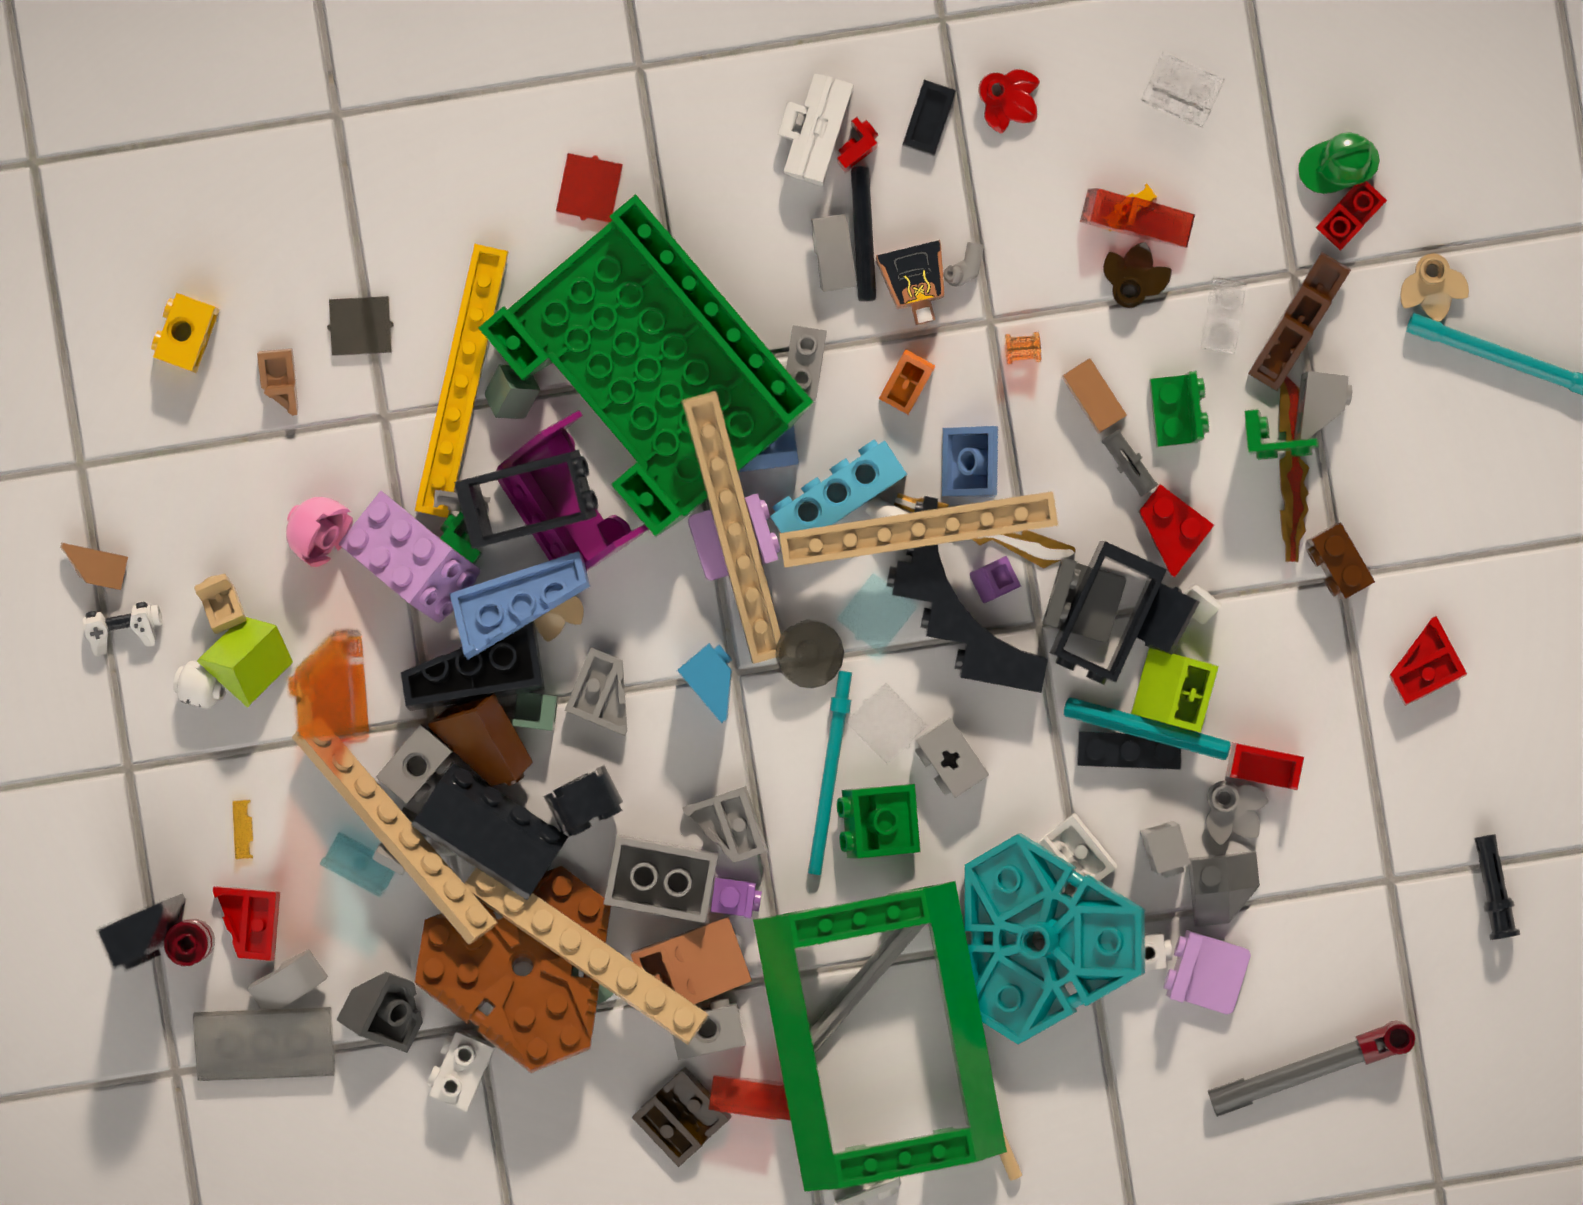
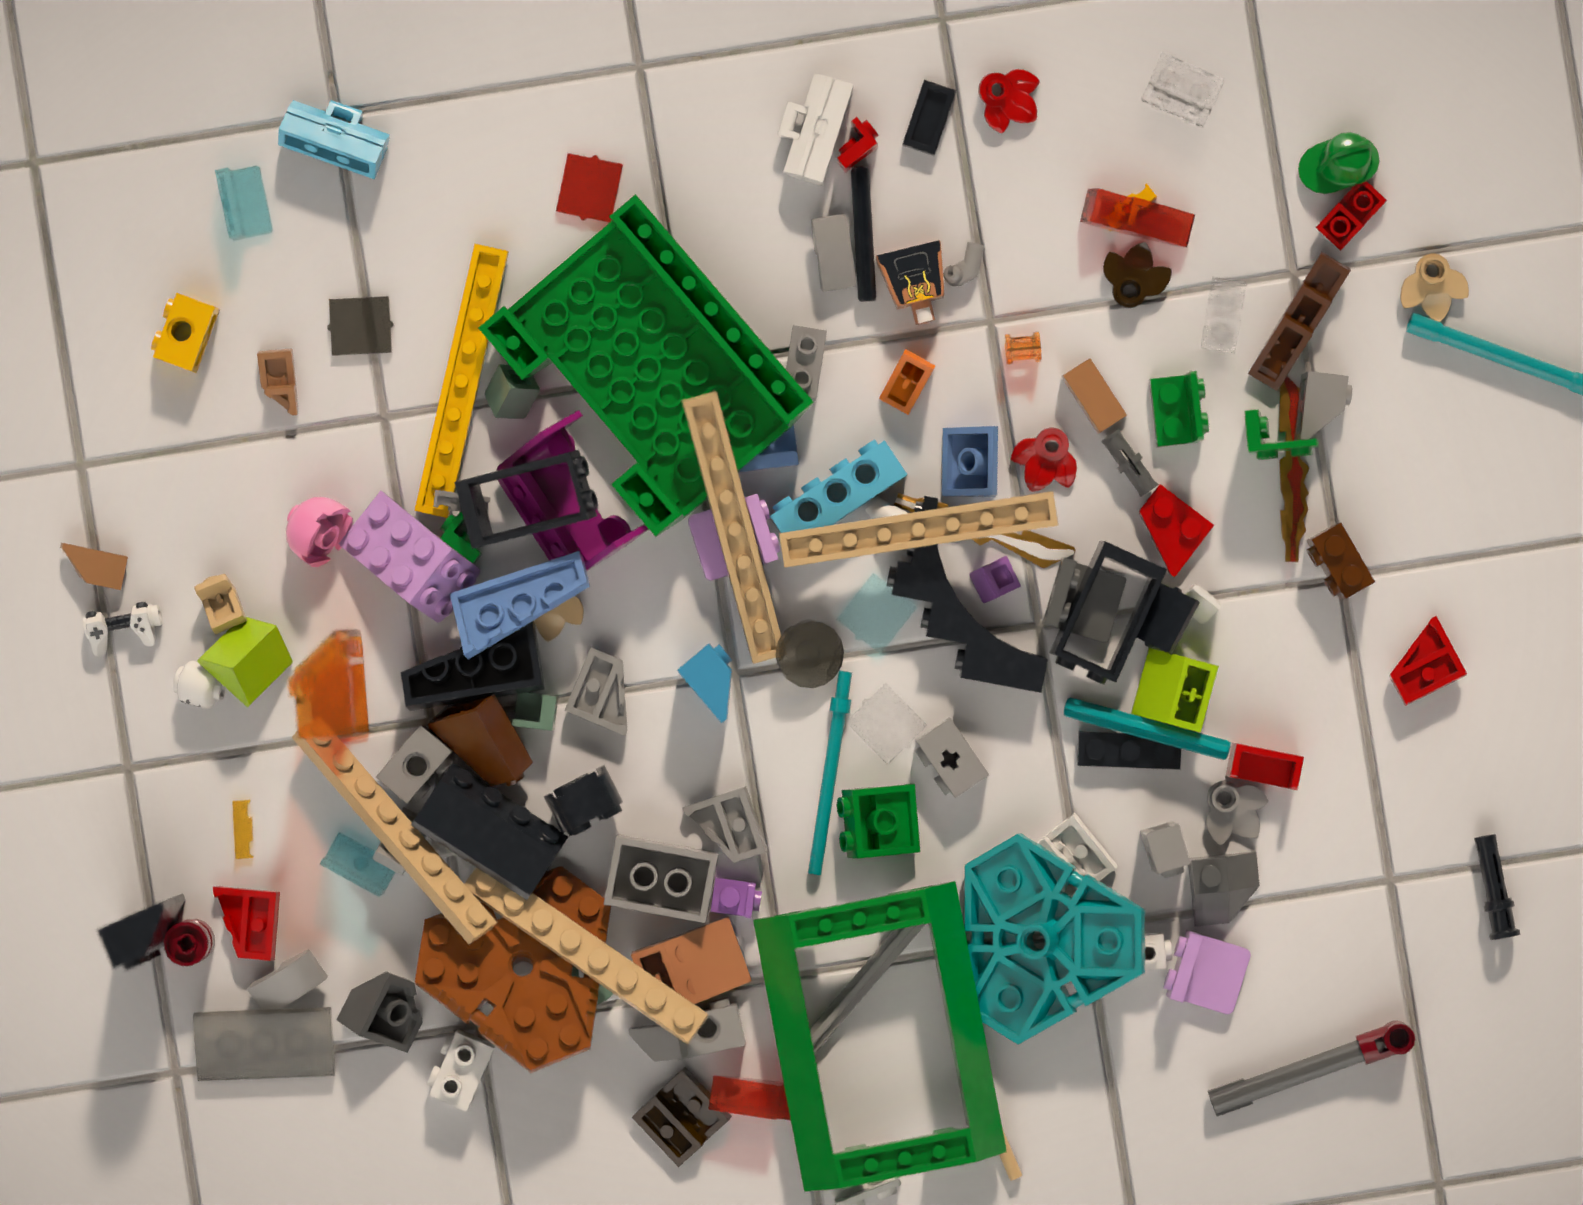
(244, 202): none -> clear light blue panel
(334, 140): none -> medium azure piece
(658, 1043): none -> light grey slope
(1043, 464): none -> red plate

